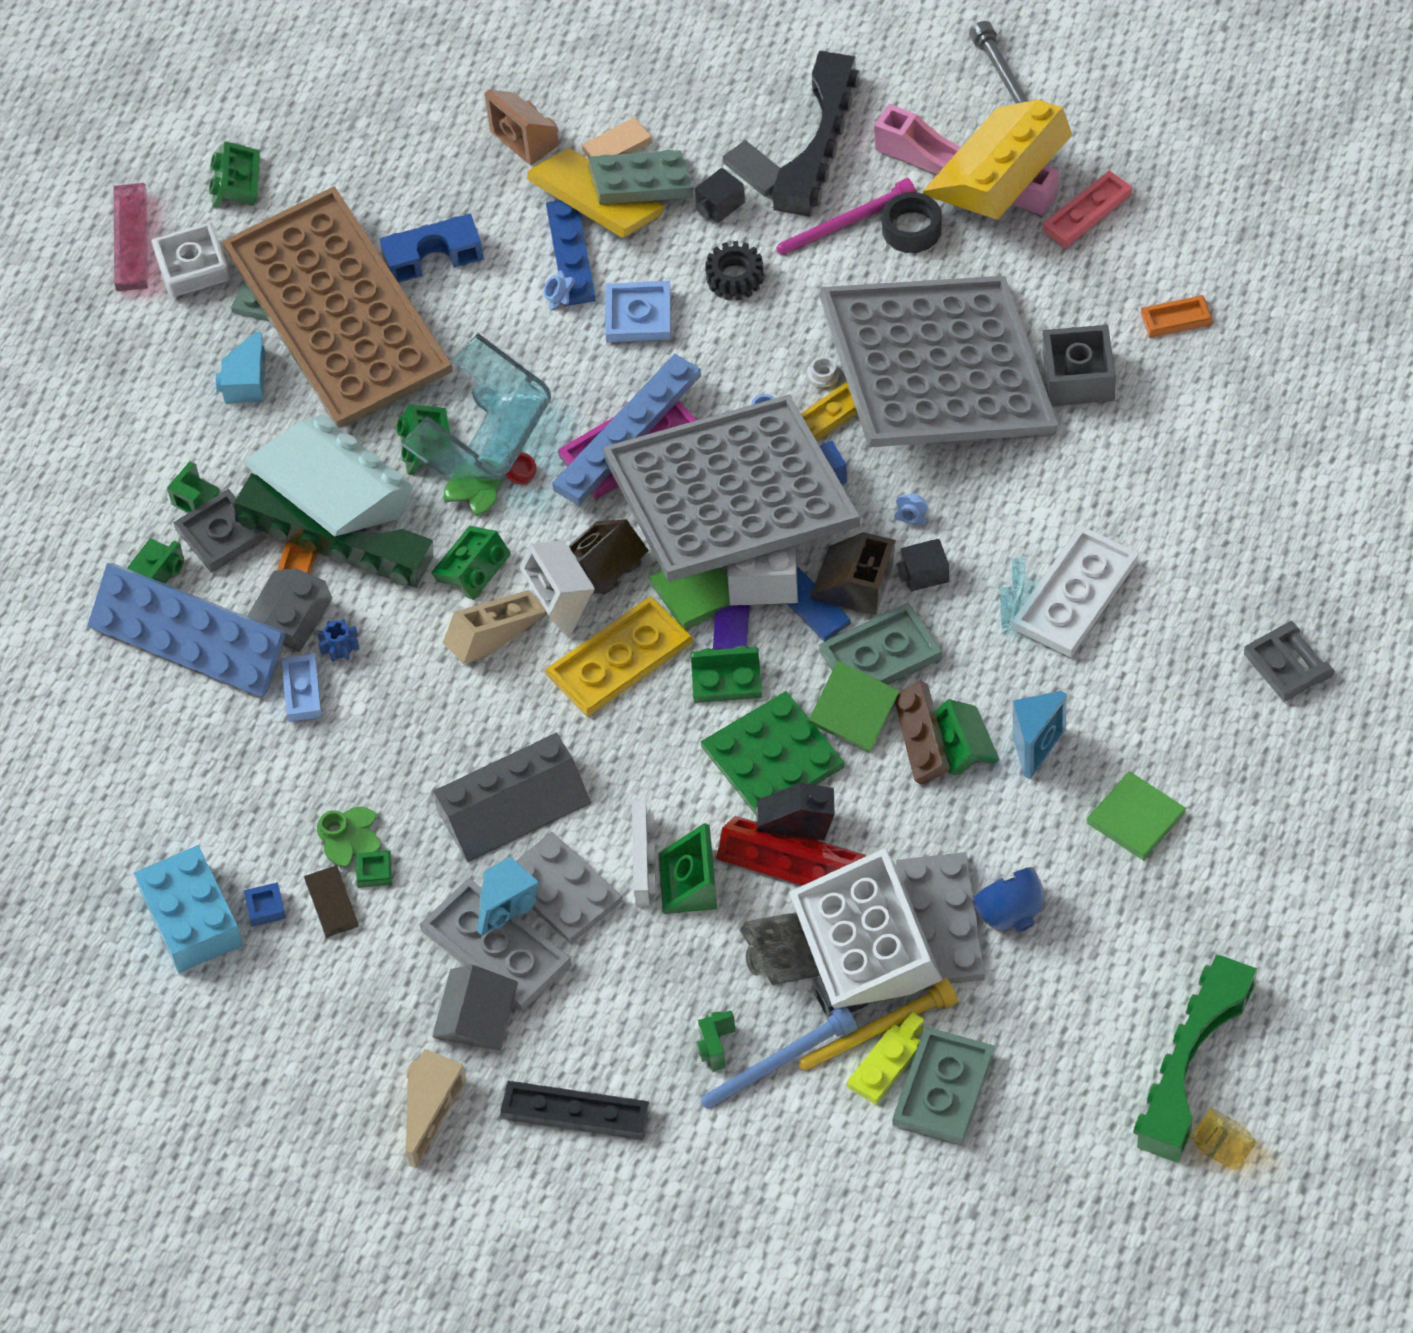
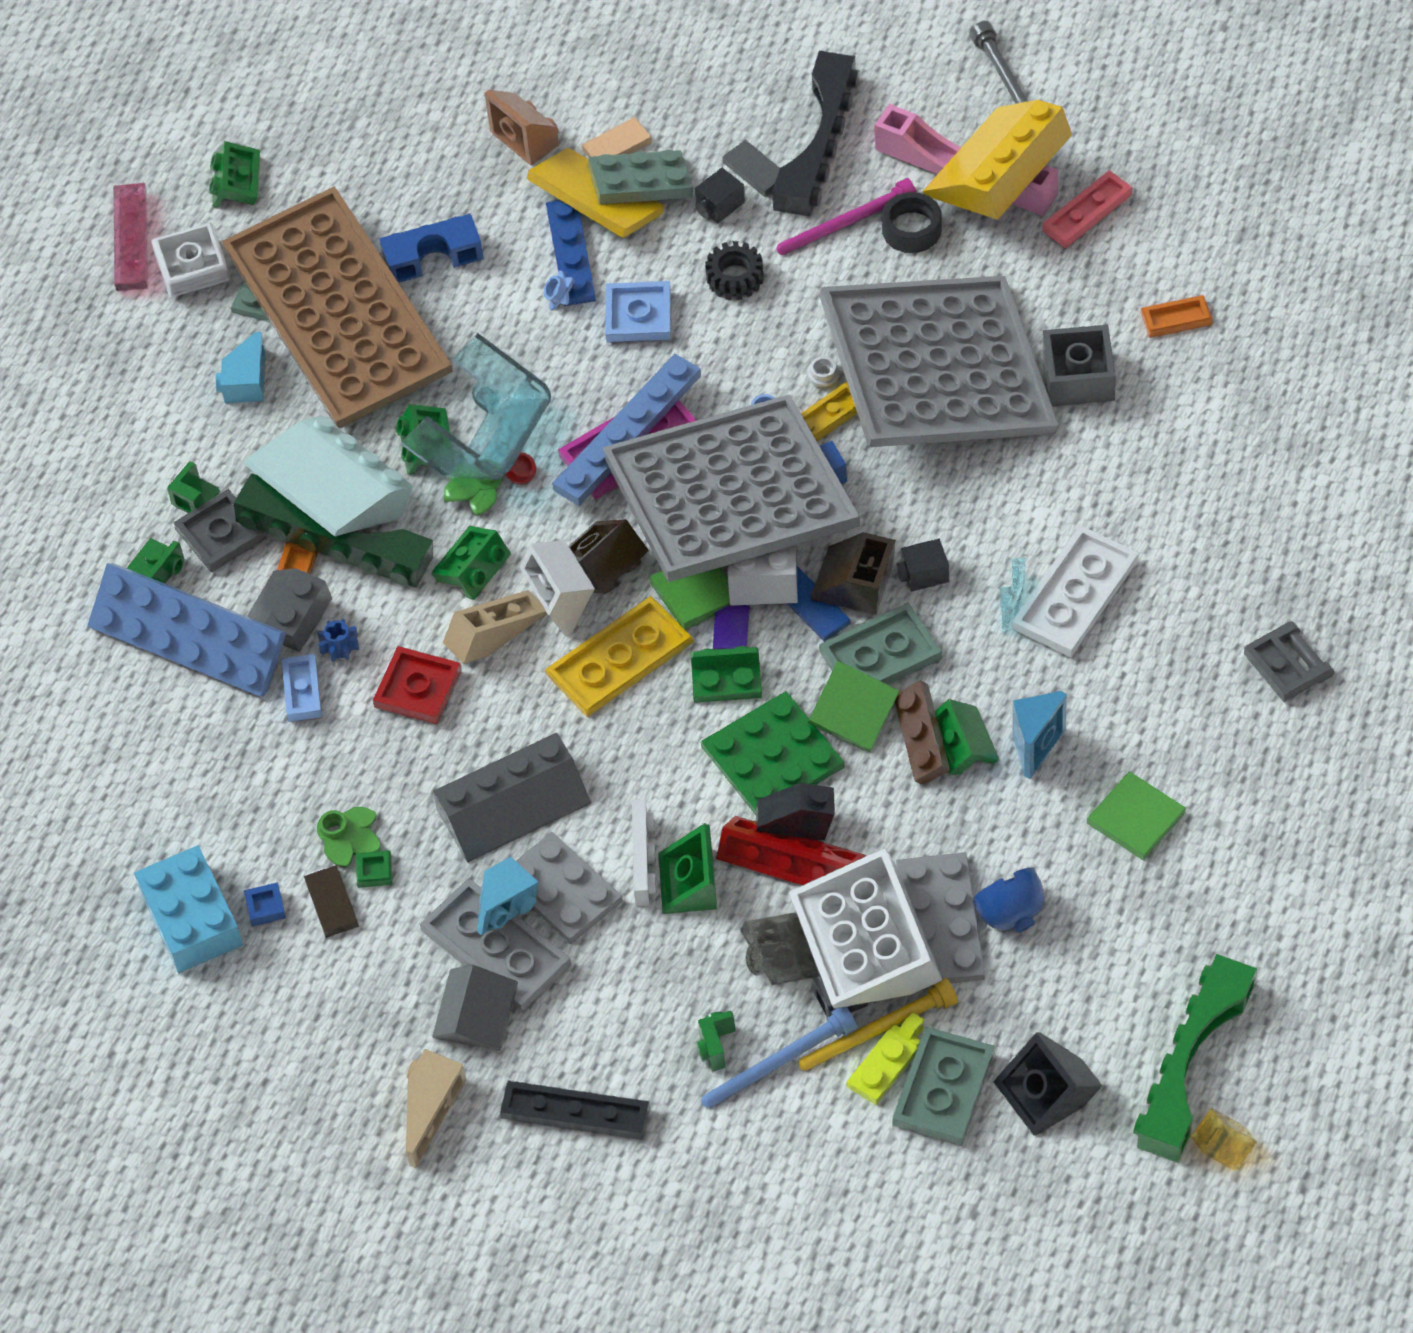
(417, 685): none -> red plate
(911, 509): light blue plate -> none
(1046, 1083): none -> black slope

